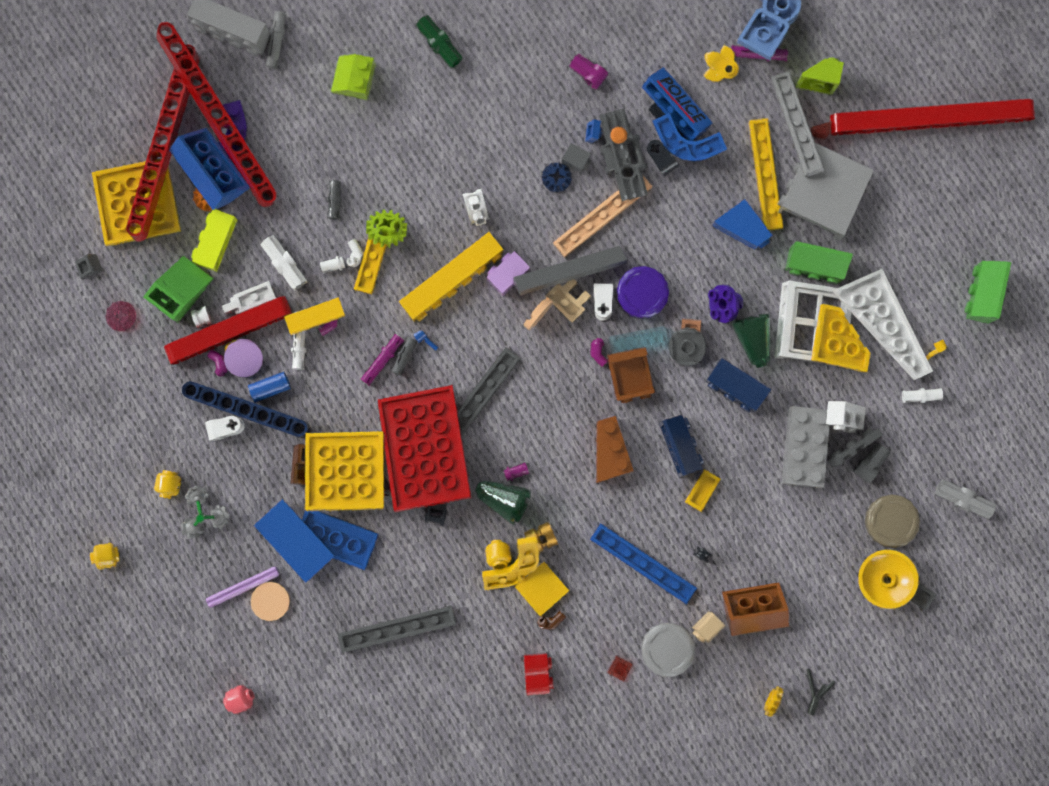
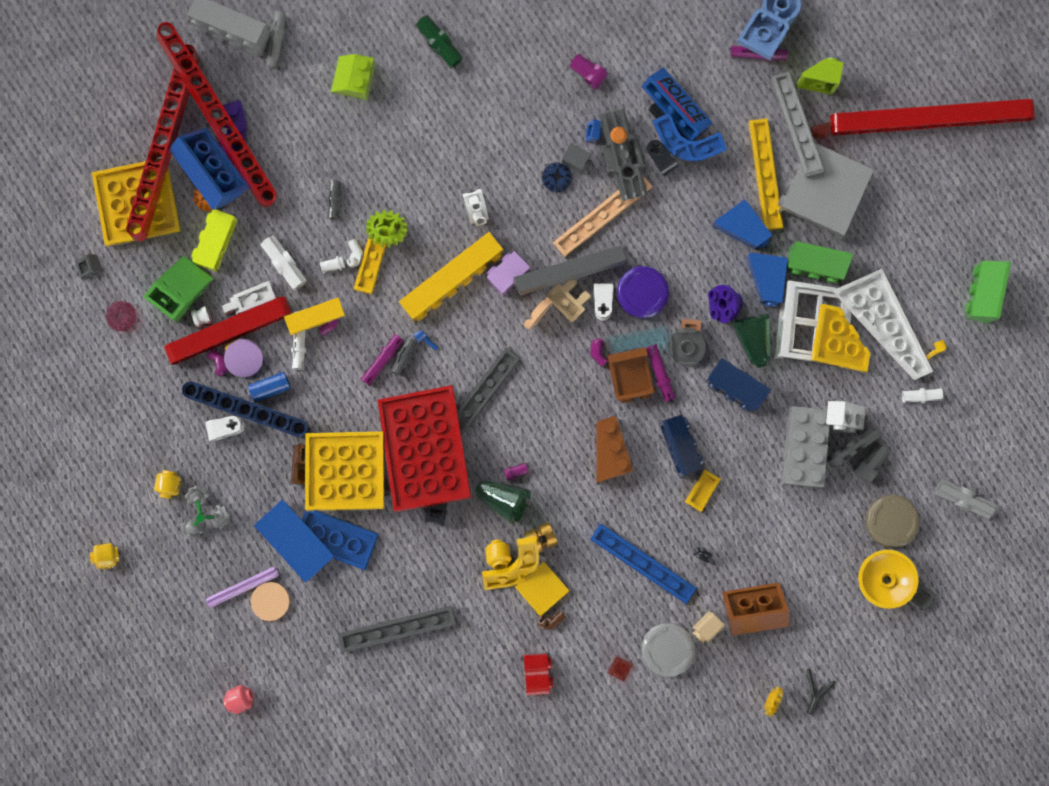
(660, 372): none -> magenta pin
(718, 64): yellow plate -> none
(769, 277): none -> blue slope

